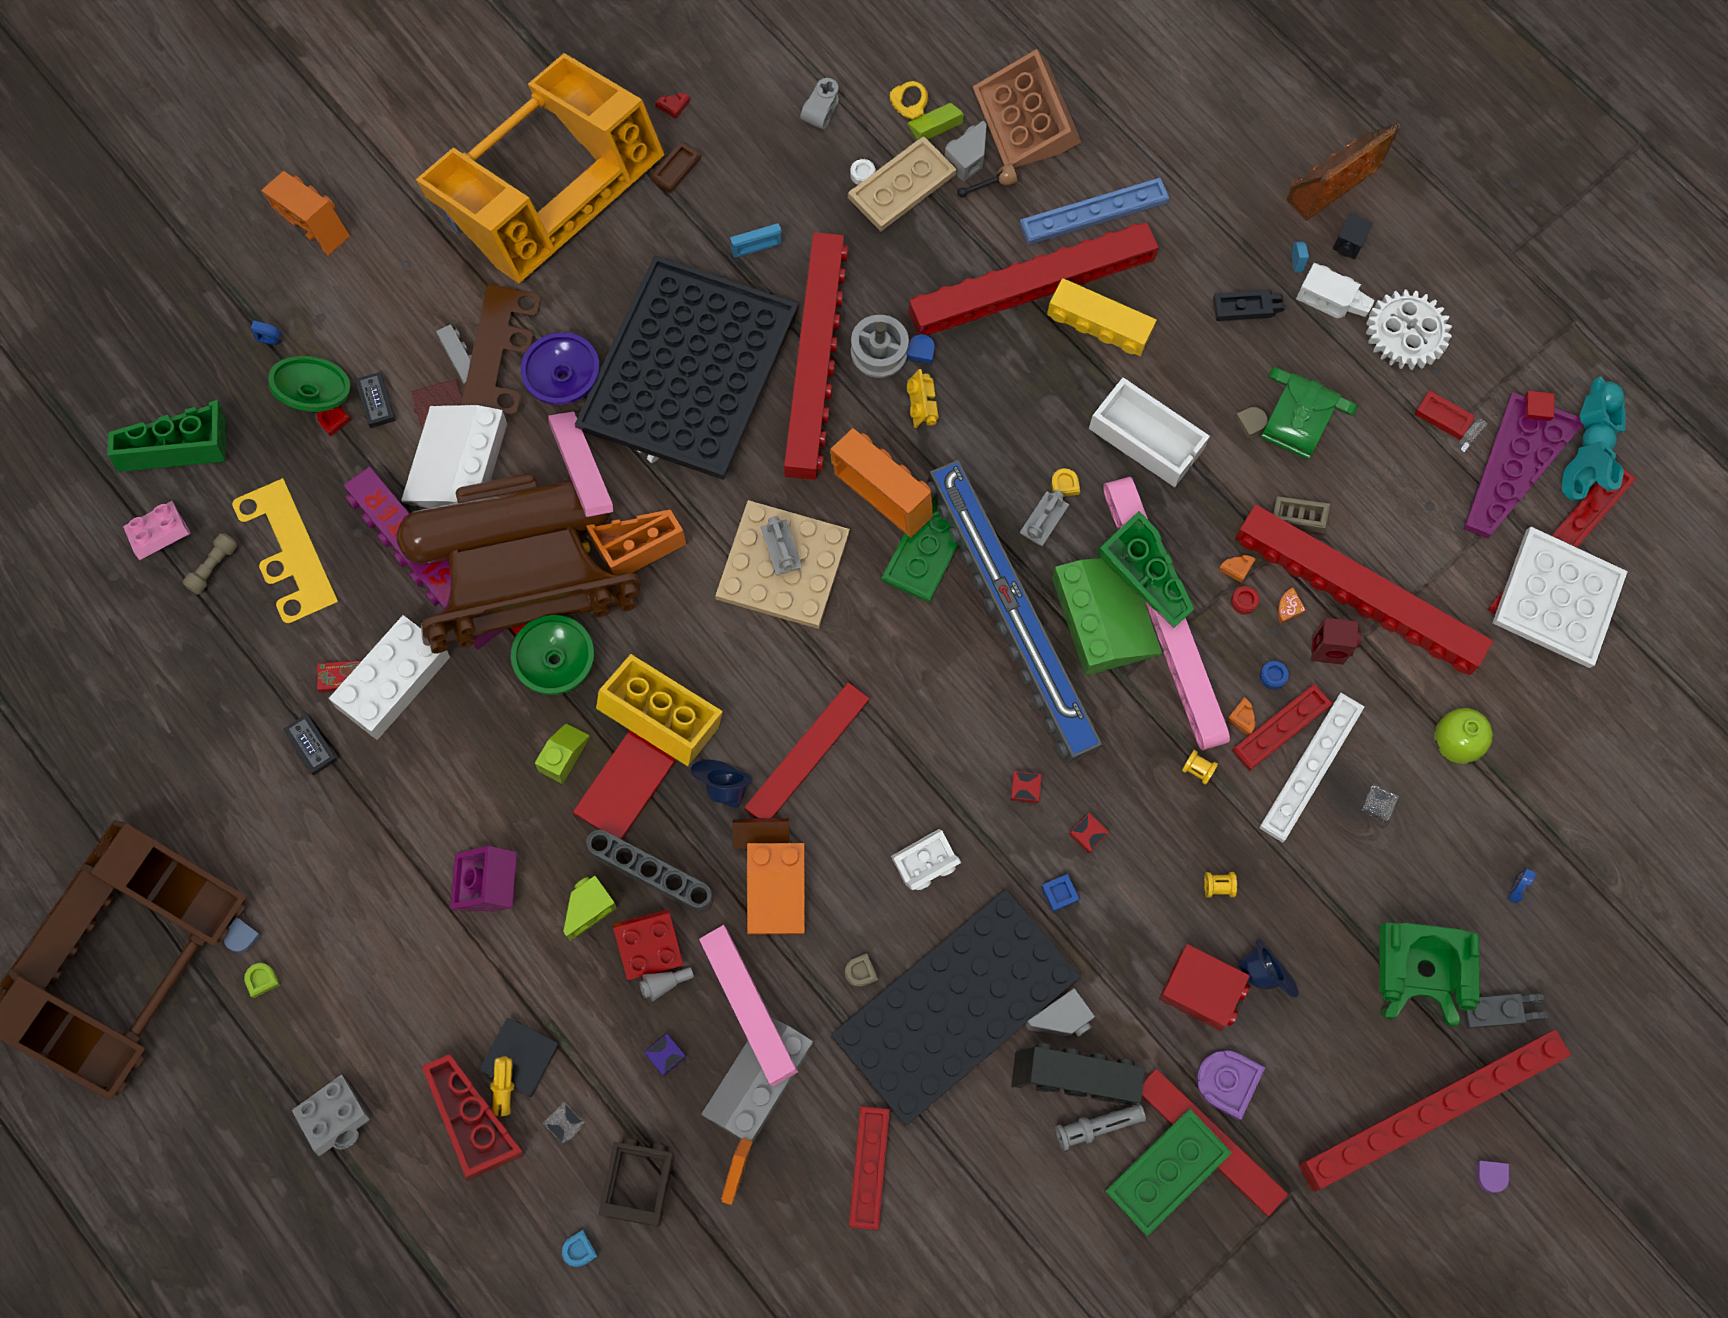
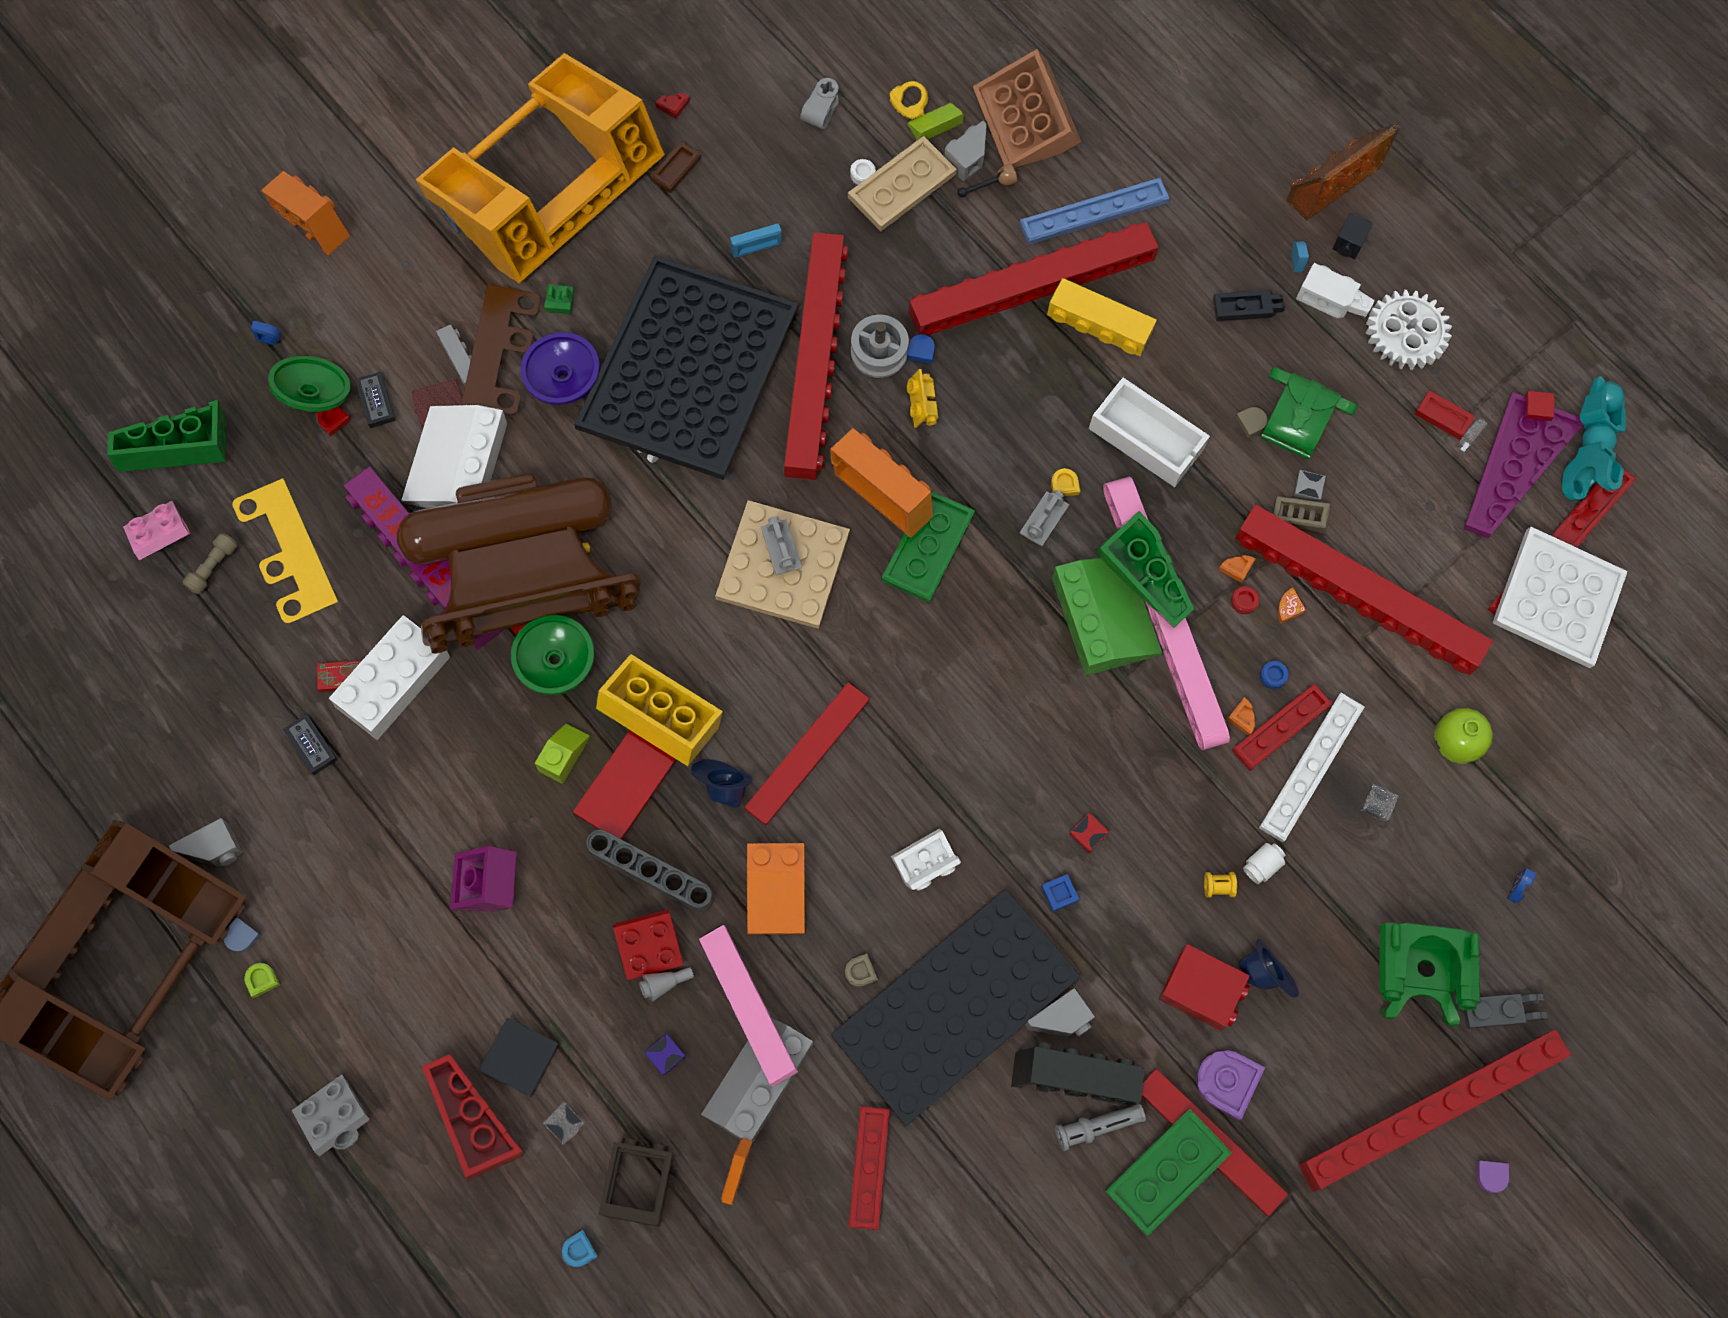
(210, 845): none -> light grey slope
(502, 1086): yellow axle -> none
(559, 299): none -> green tile
(580, 464): bright pink tile -> none
(586, 907): lime slope -> none
(636, 542): orange wedge -> none
(760, 831): reddish brown tile -> none
(1013, 612): brick -> none
(1025, 787): red tile -> none
(1199, 767): yellow bush -> none
(1264, 863): none -> white brick
(1309, 486): none -> light grey tile
(1335, 641): dark red brick -> none

